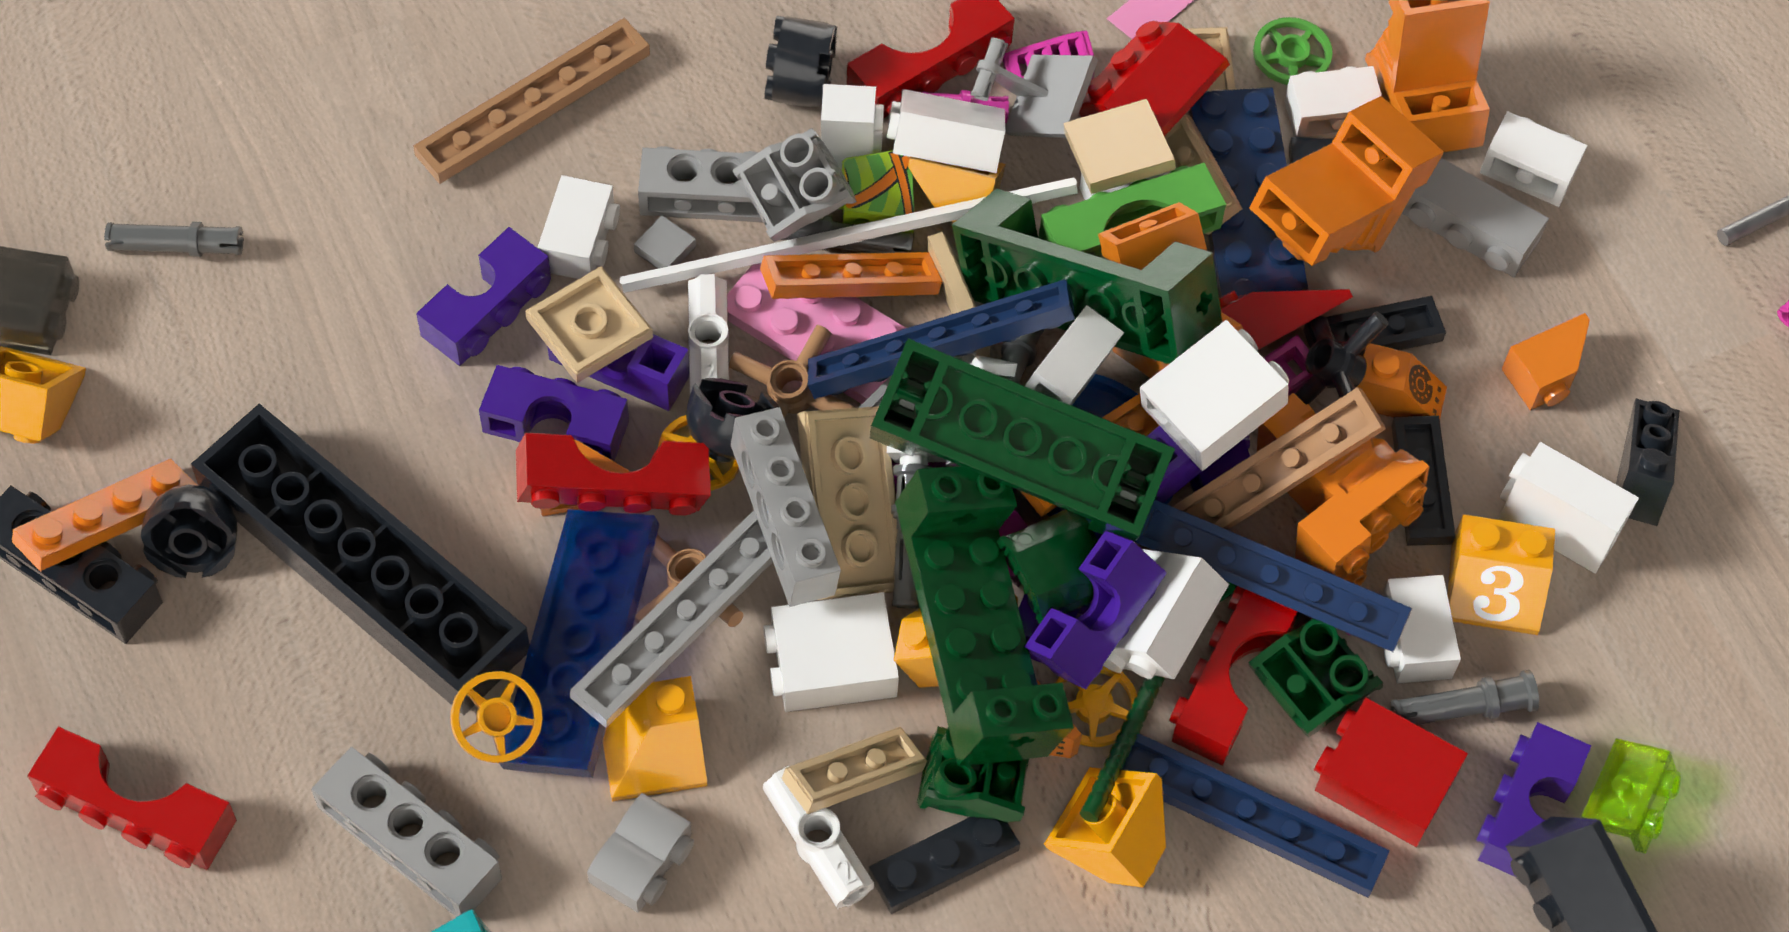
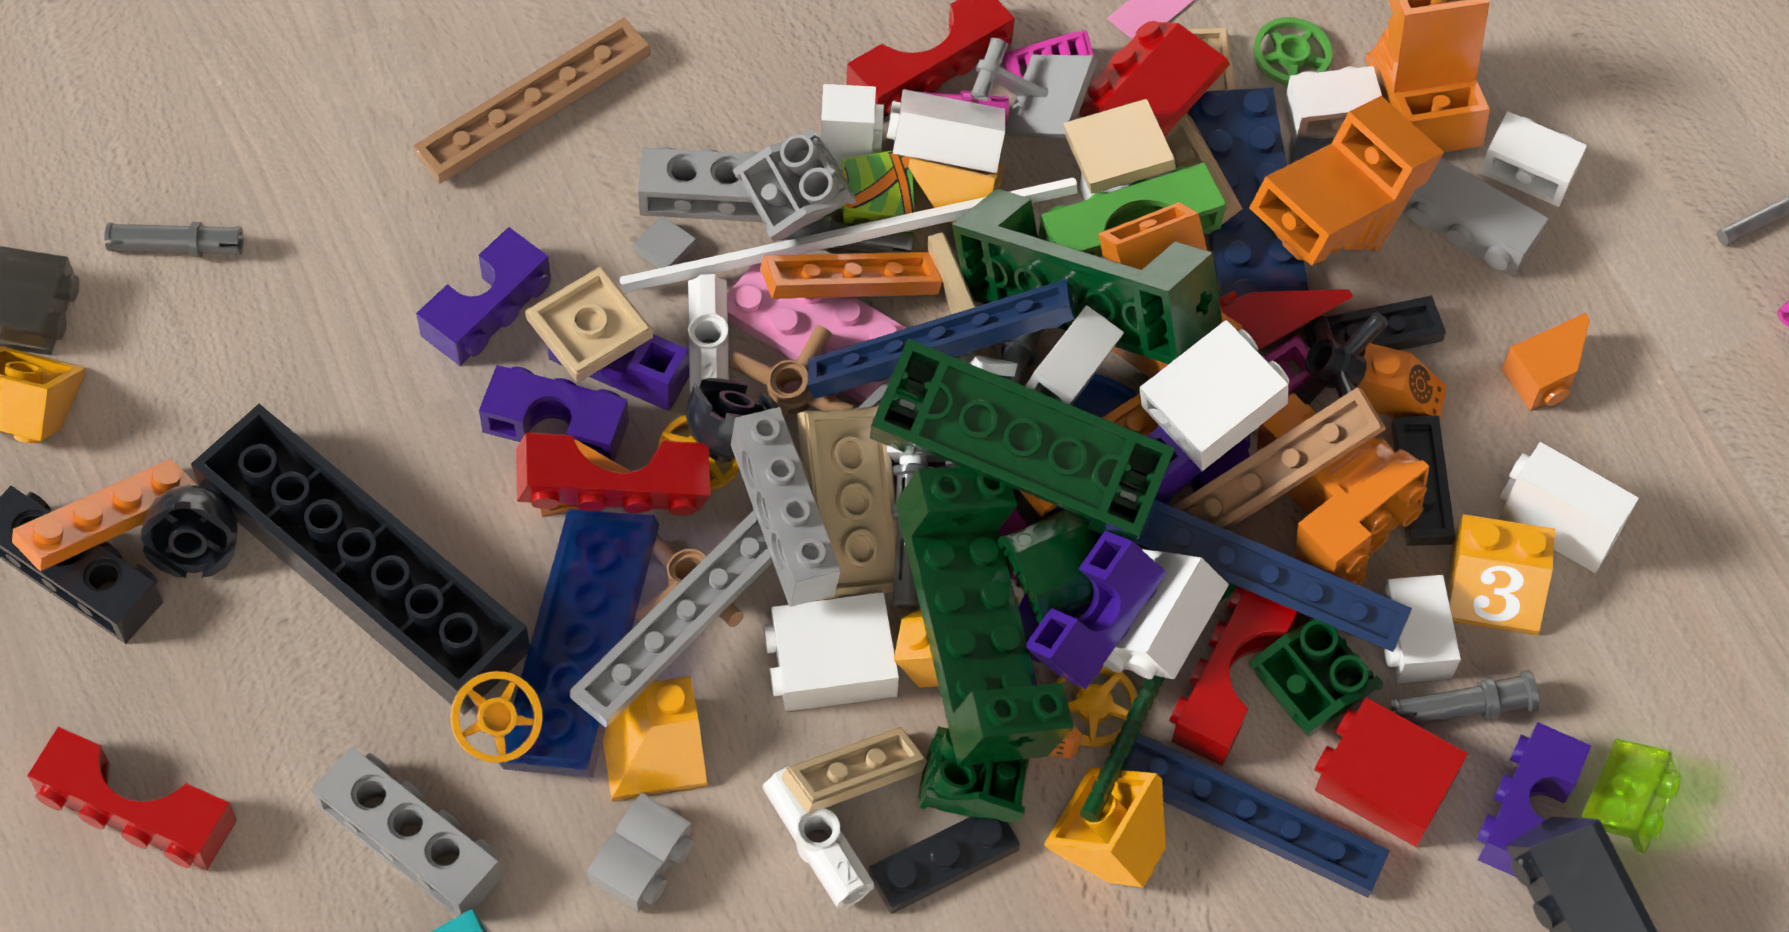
(579, 226): white brick -> none
(800, 61): black brick -> none
(1649, 458): black slope -> none

